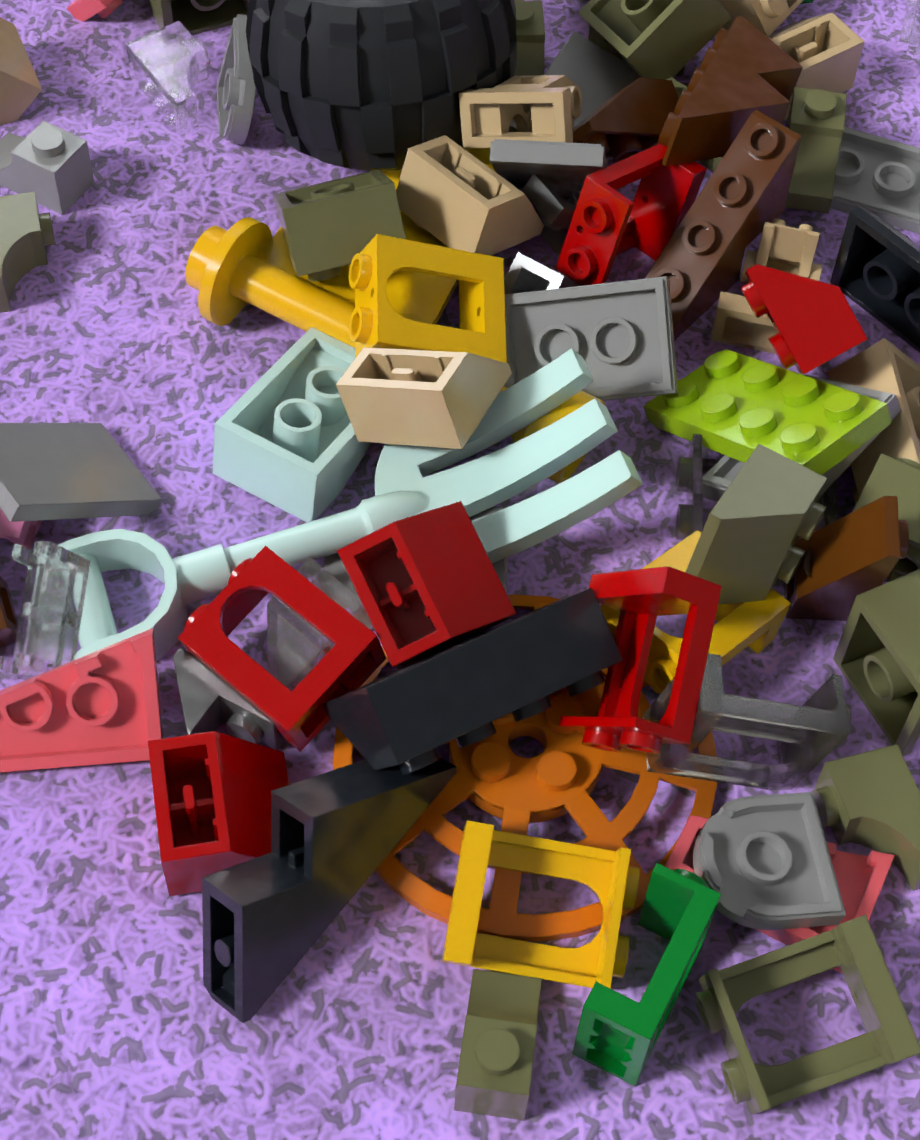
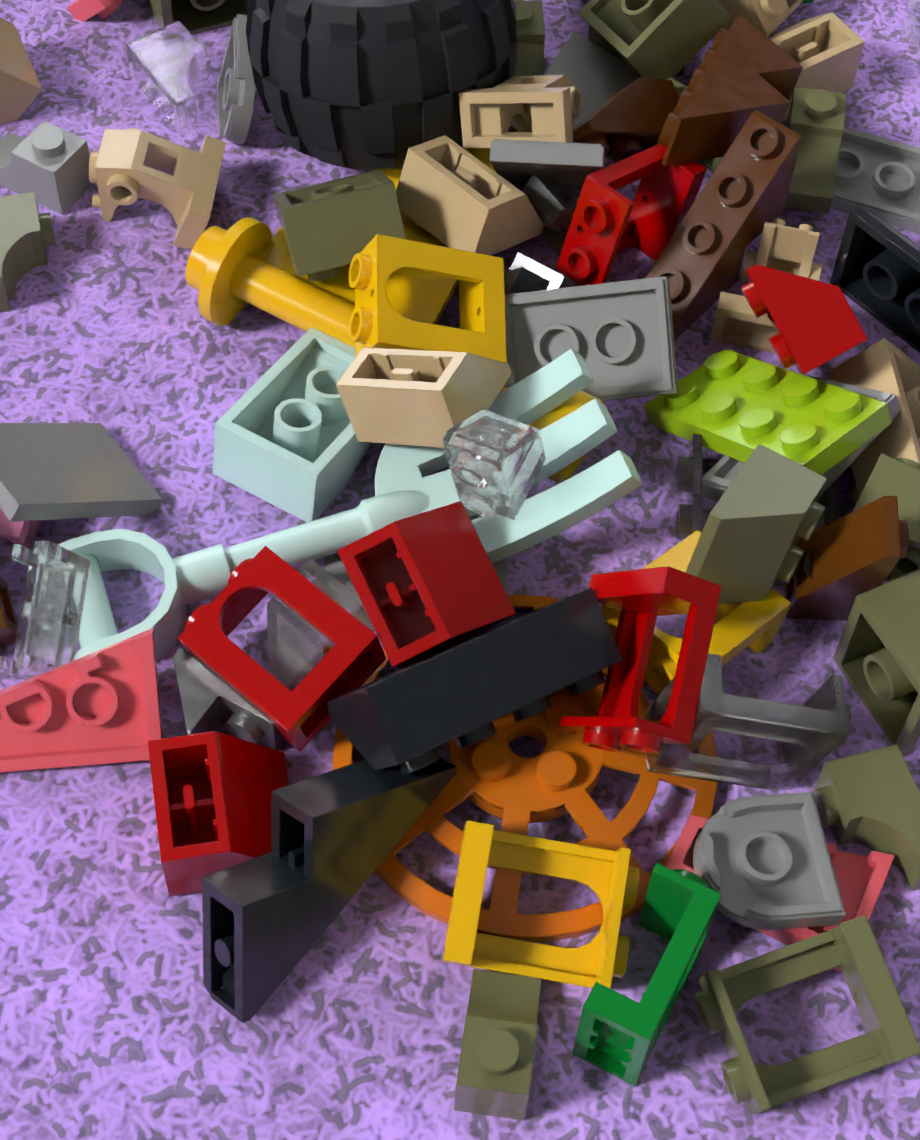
(129, 169): none -> tan tile
(493, 462): none -> clear slope

